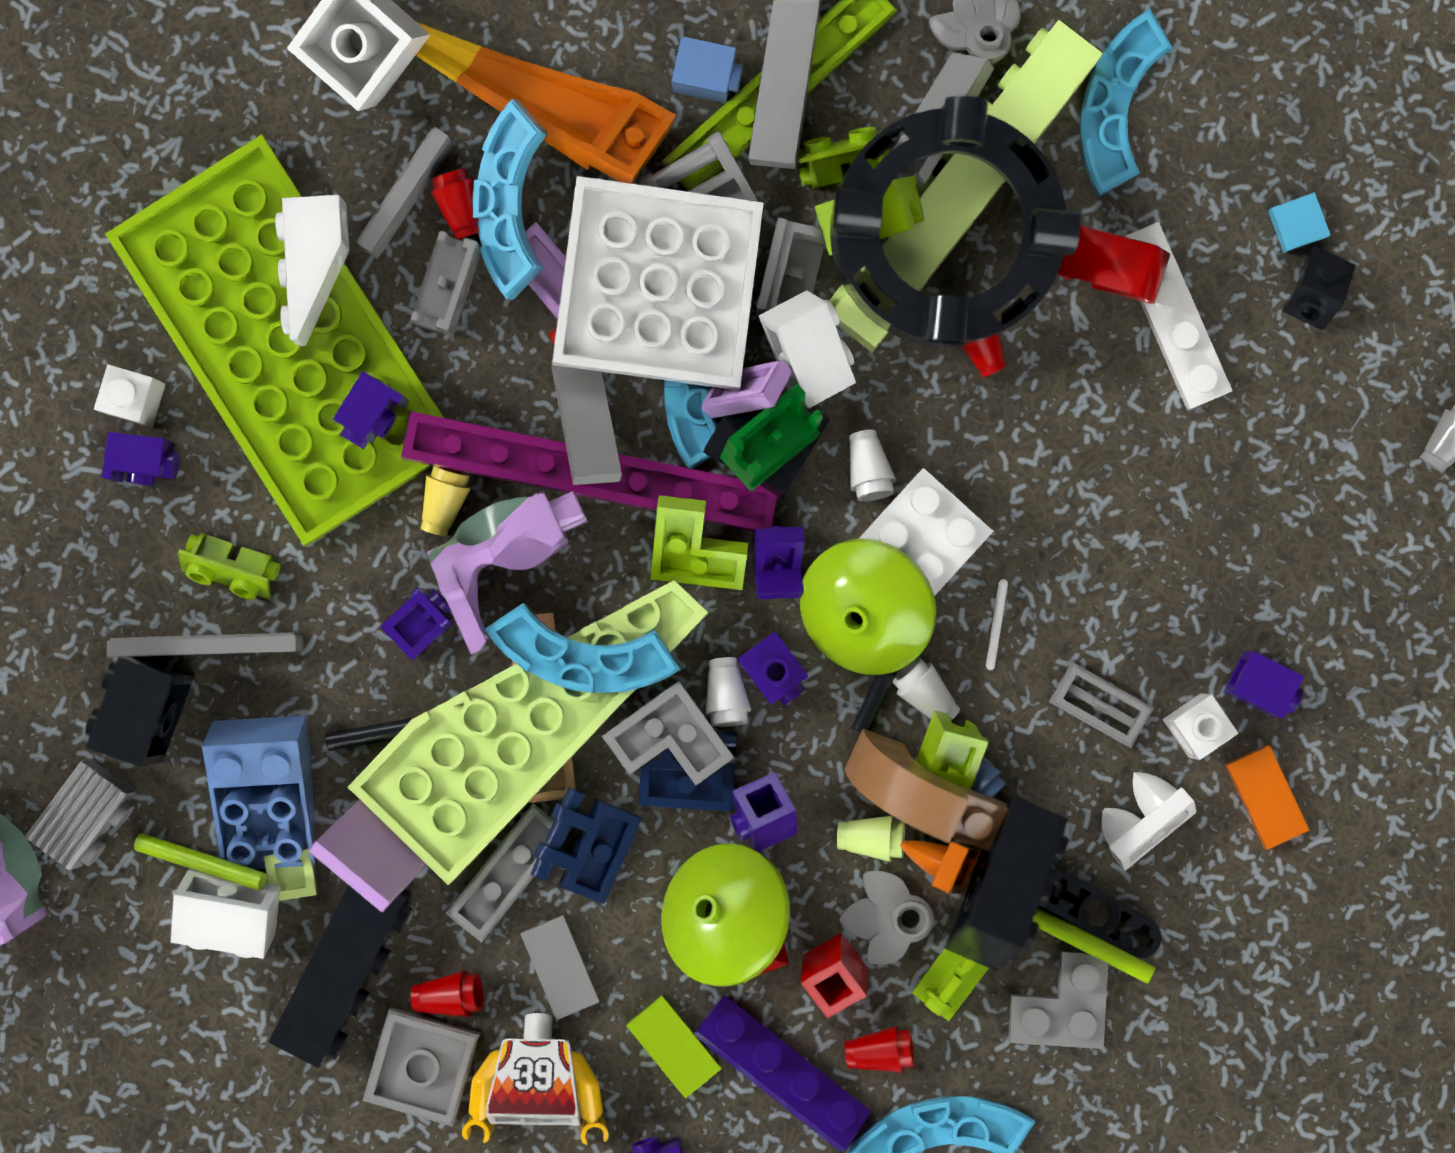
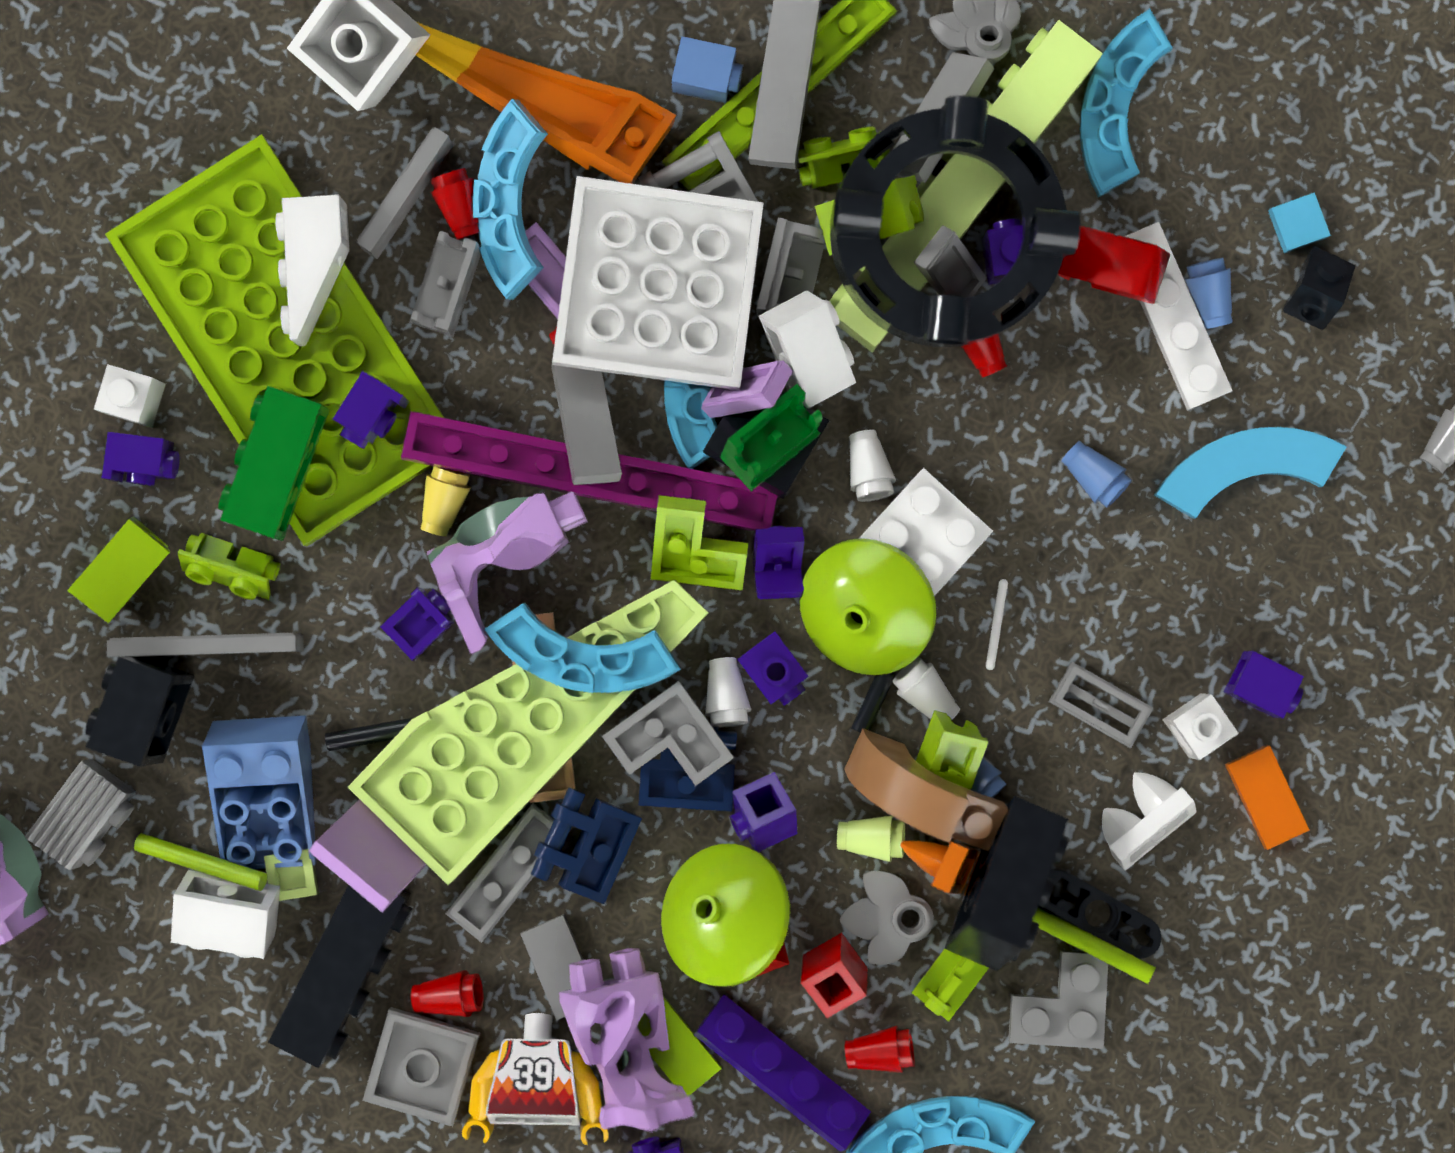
(119, 569): none -> lime hinge
(273, 463): none -> green brick
(637, 1093): none -> lavender hips
(950, 266): none -> light grey tile
(1001, 248): none -> dark purple brick
(1096, 474): none -> medium blue cone
(1211, 291): none -> medium blue cone
(1247, 455): none -> medium azure tile

